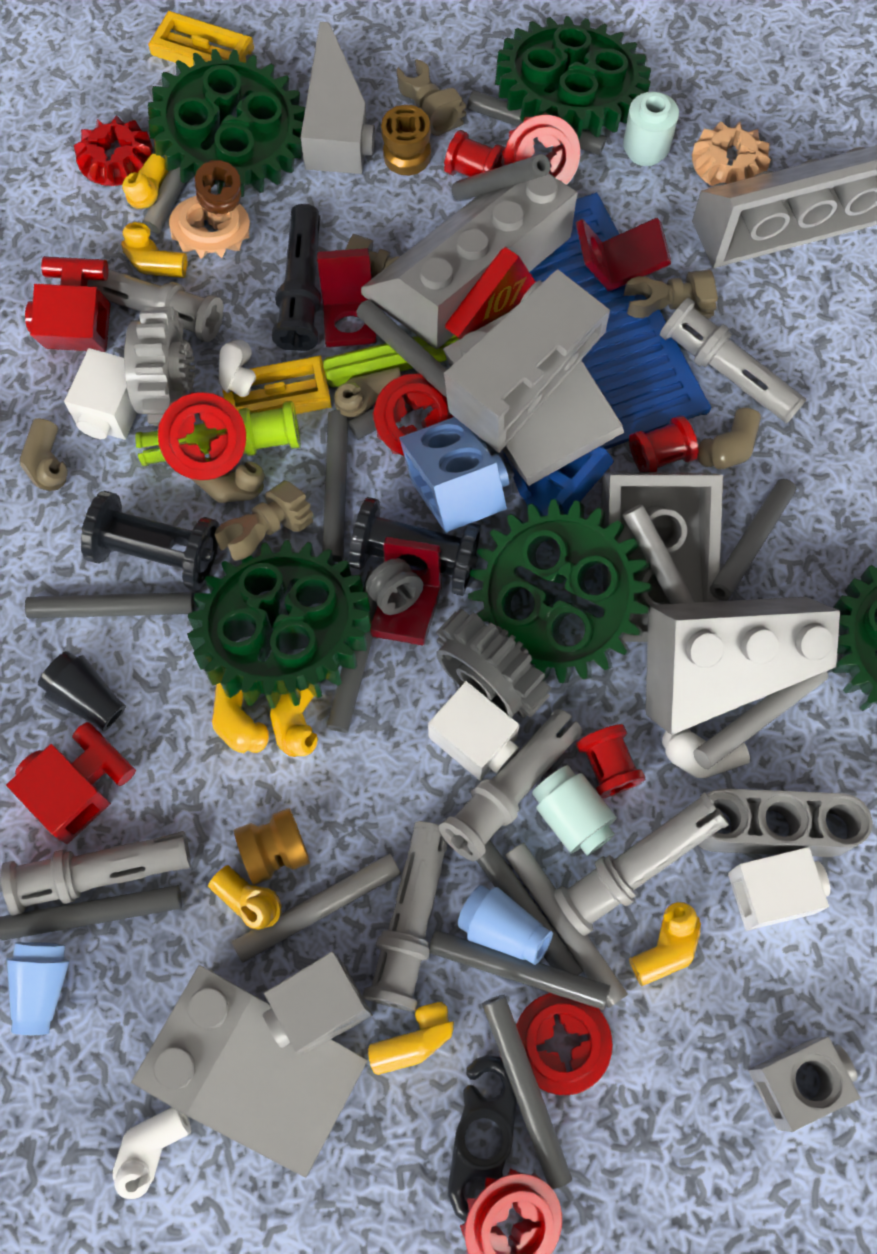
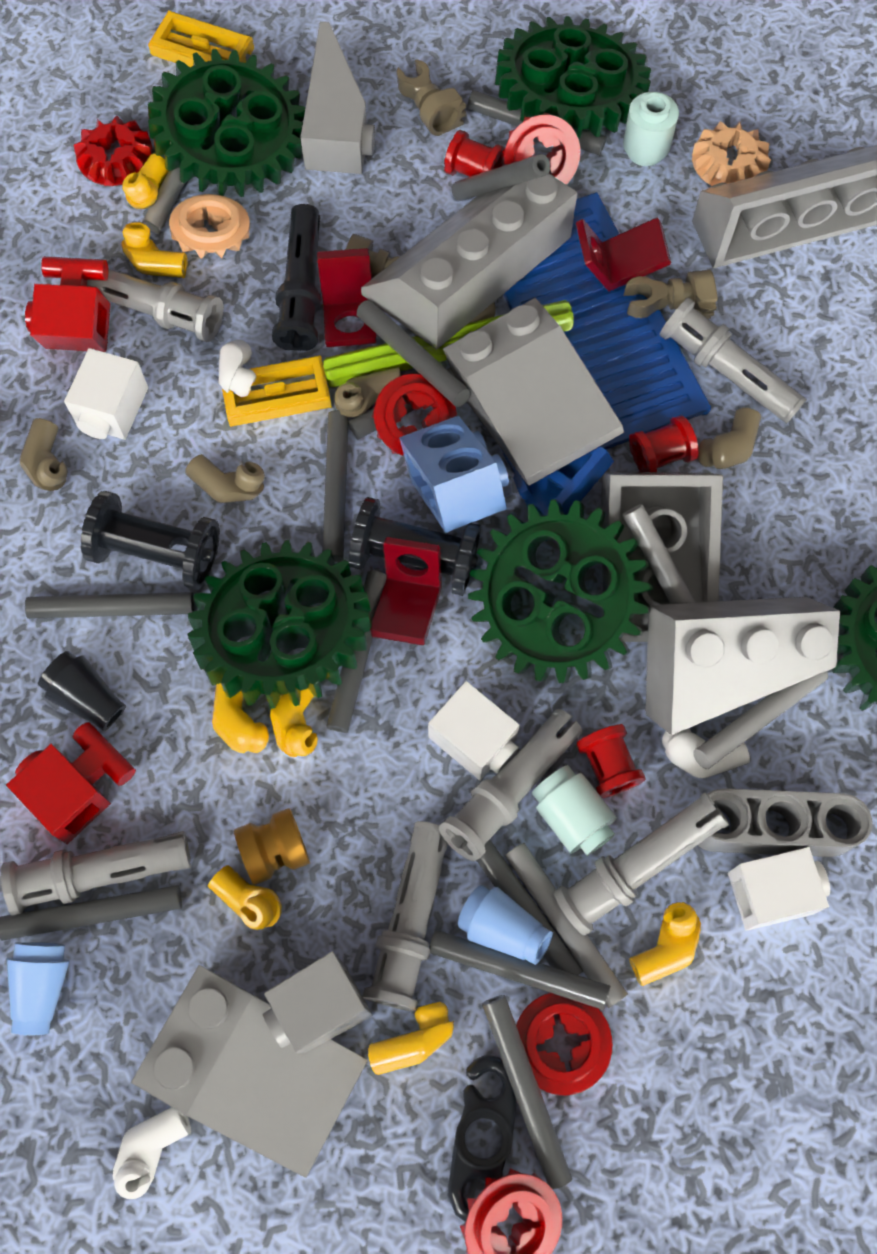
(157, 362): light grey gear -> none
(205, 180): reddish brown bush -> none
(223, 450): red gear -> none
(262, 431): lime pin -> none
(284, 505): dark tan piece -> none
(317, 907): light grey bar -> none
(394, 586): dark grey bush -> none
(406, 139): pearl gold wheel -> none
(491, 664): dark grey gear -> none
(493, 294): red tile -> none
(524, 358): light grey wedge -> none
(752, 540): dark grey piece -> none
(778, 1088): light grey brick -> none

